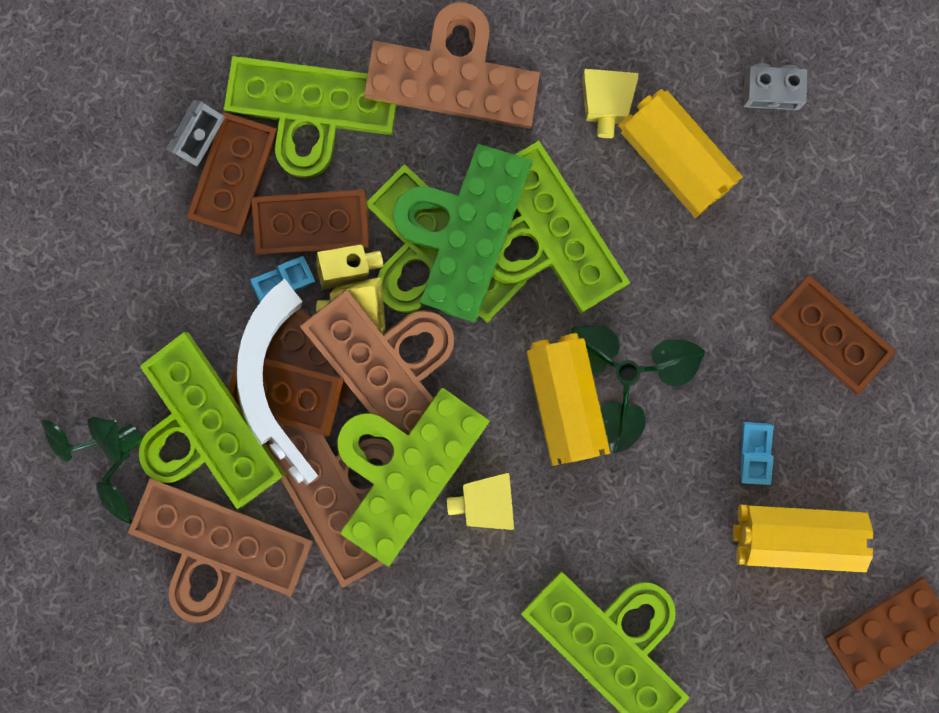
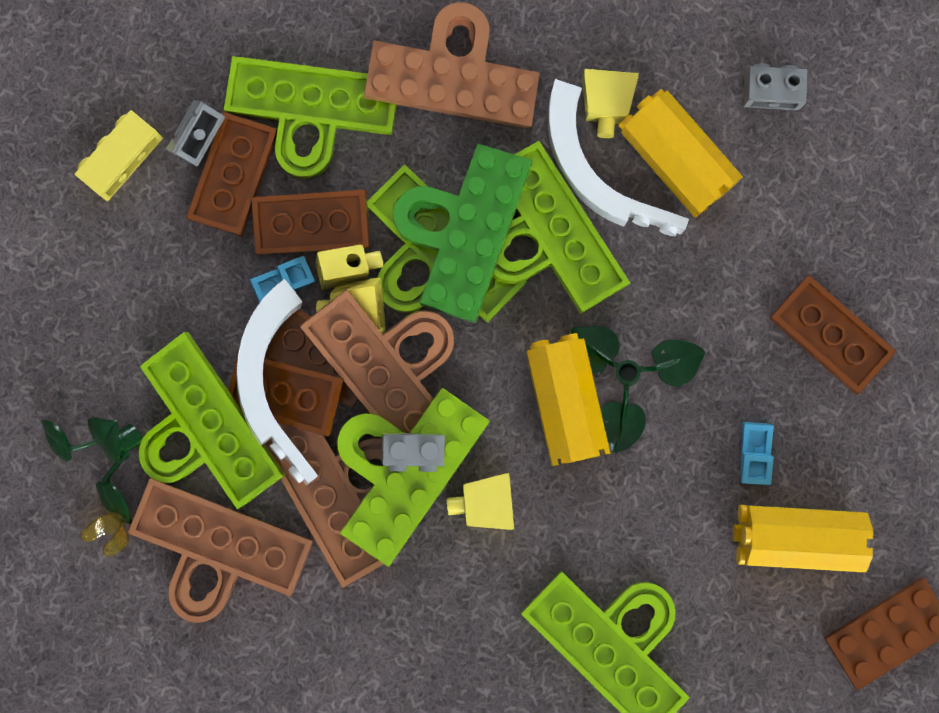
(108, 524): none -> clear yellow helmet
(118, 155): none -> light yellow brick
(412, 450): none -> light grey brick
(583, 179): none -> white arch

